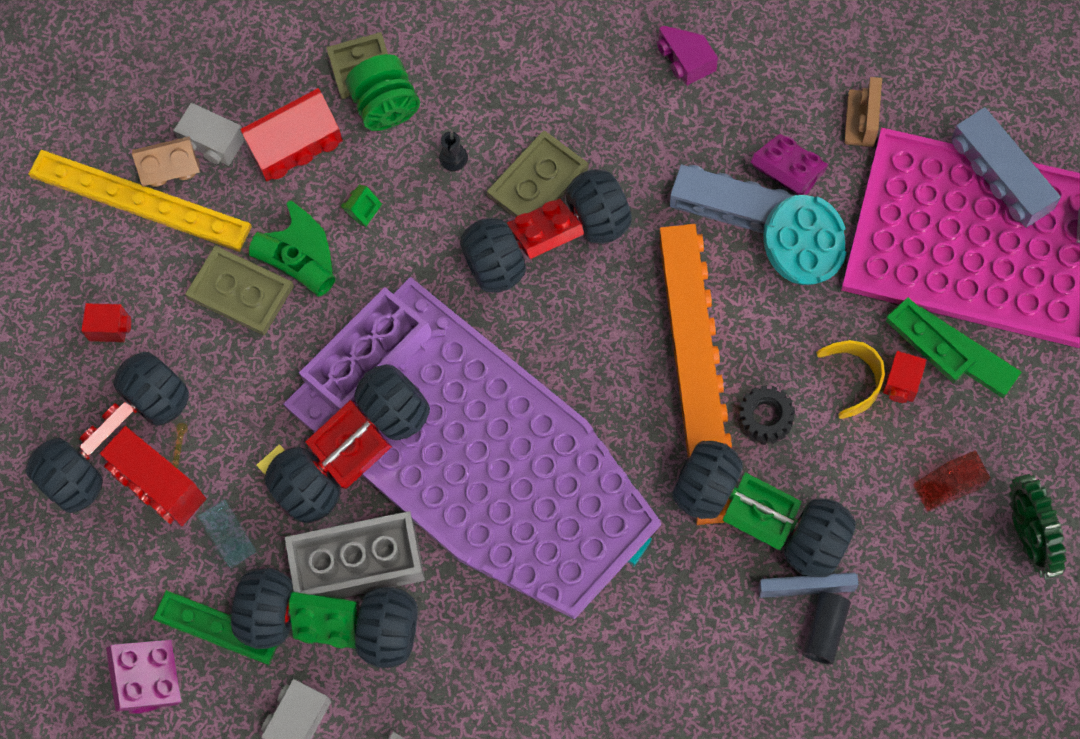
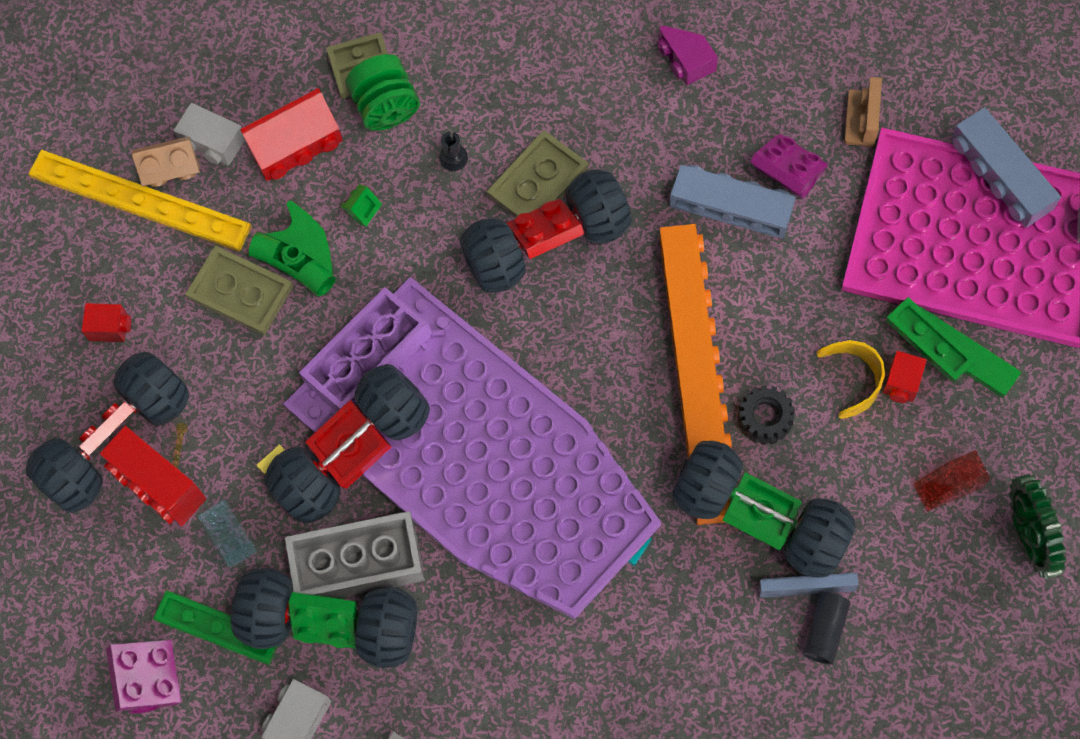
(805, 239): teal tile -> none

